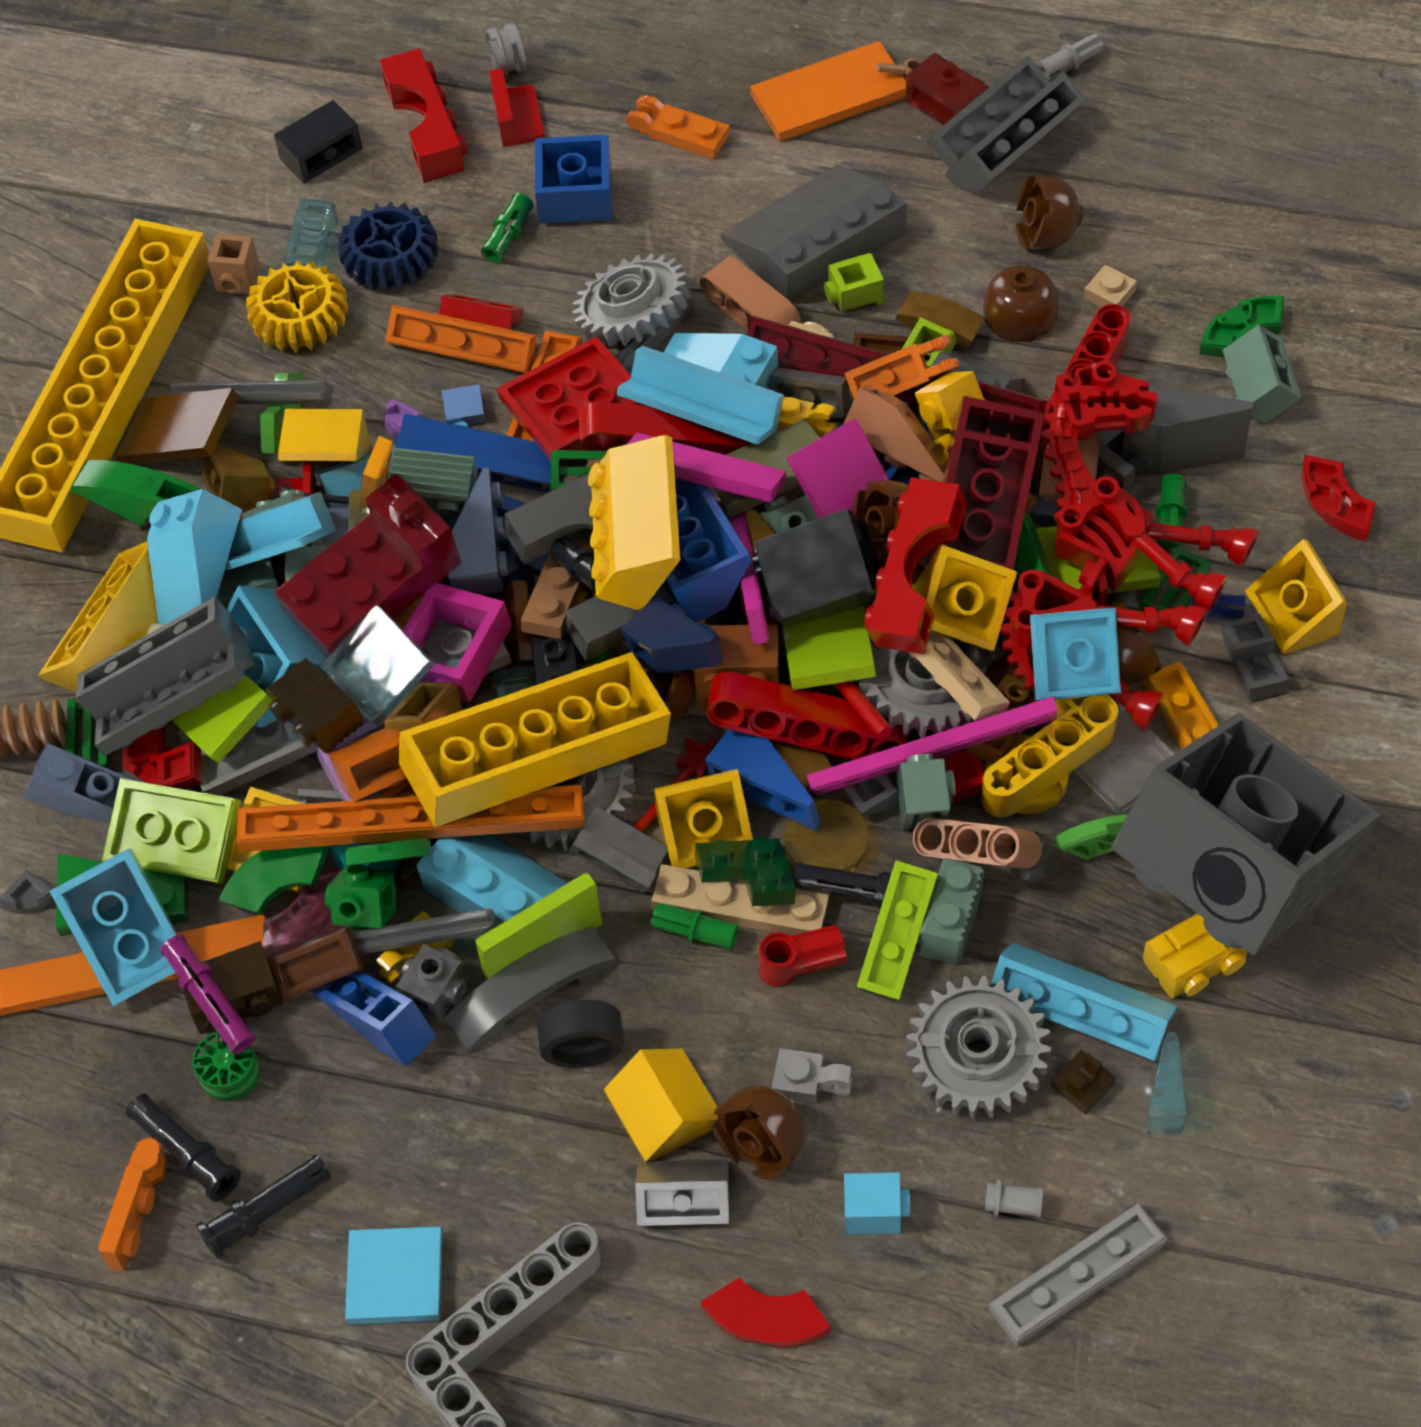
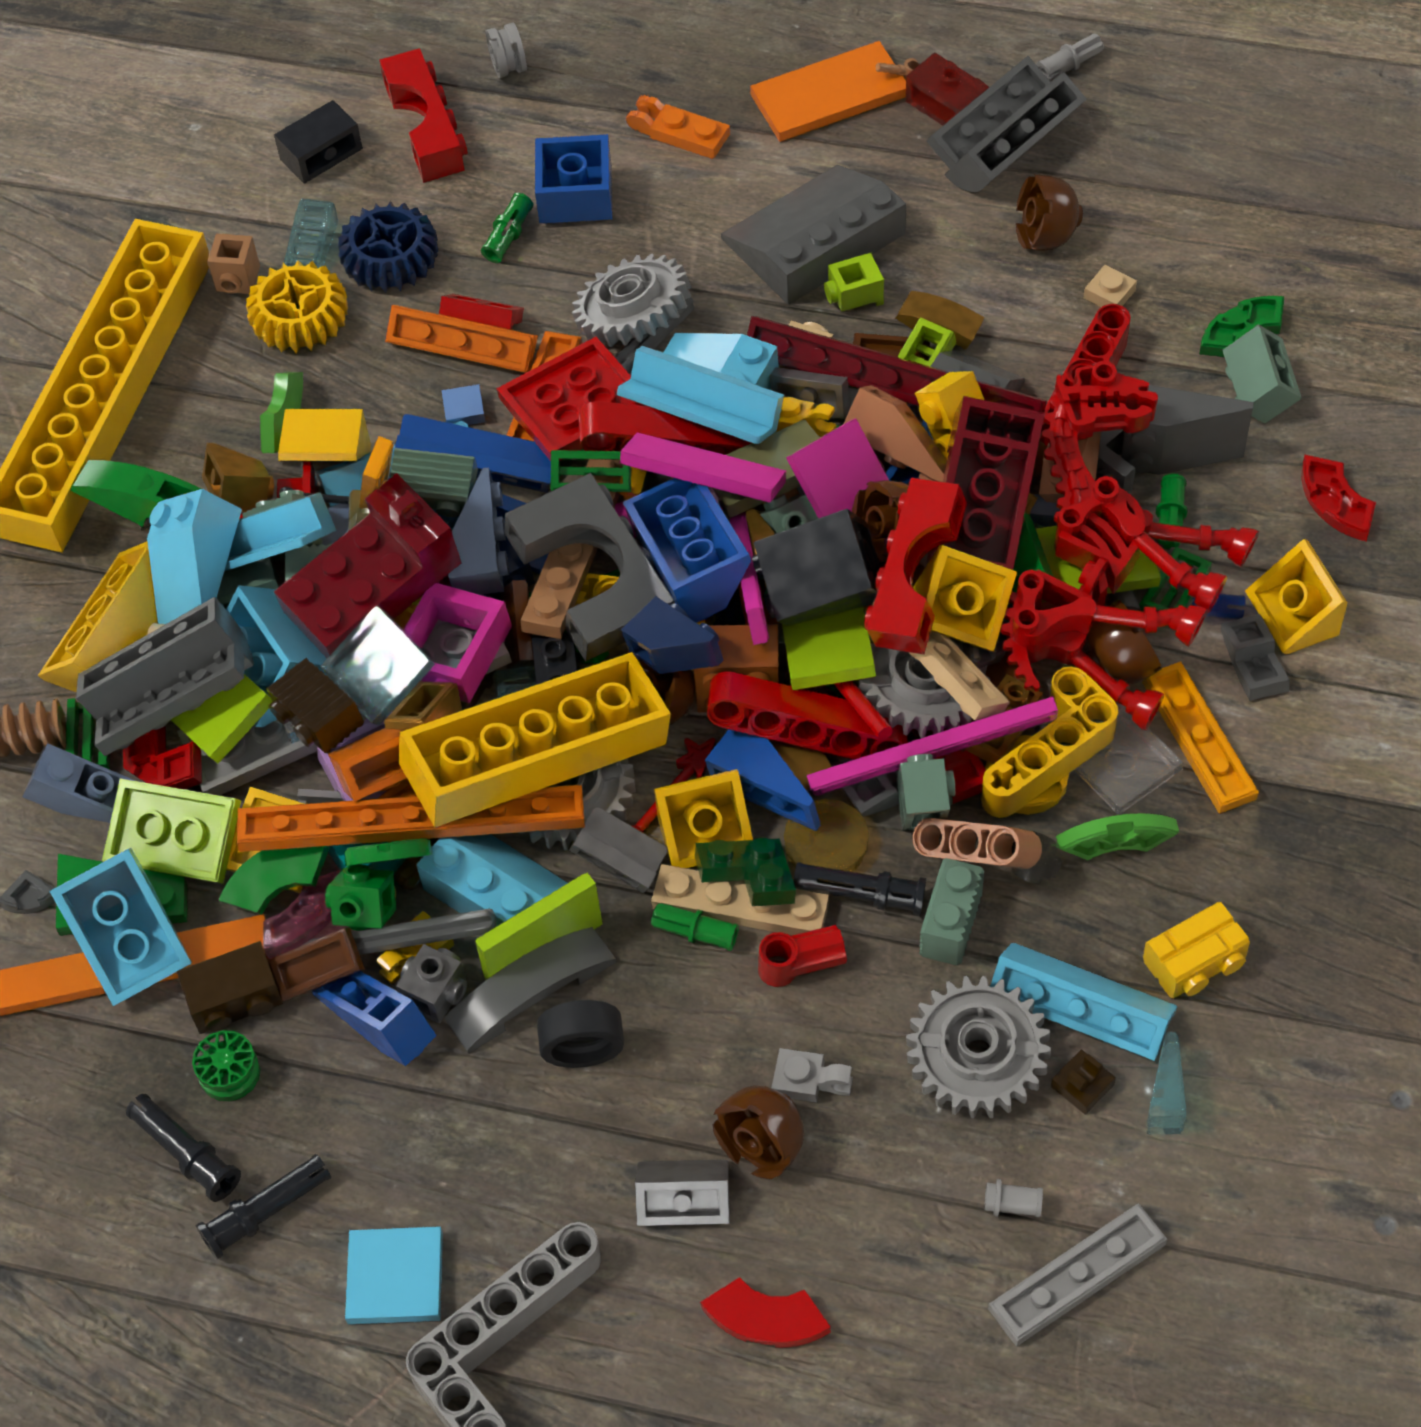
(132, 1201): orange hinge -> none
(177, 426): reddish brown tile -> none
(179, 956): magenta pin -> none
(265, 391): dark grey axle -> none
(394, 415): medium lavender tile -> none
(515, 111): red panel -> none
(575, 560): black pin -> none
(634, 521): yellow slope -> none
(661, 1101): yellow slope -> none
(744, 294): nougat beam -> none
(874, 1203): medium azure brick -> none
(897, 930): lime plate -> none
(902, 369): orange hinge -> none
(1020, 304): reddish brown cylinder -> none
(1075, 653): medium azure tile -> none
(1243, 833): dark grey brick -> none

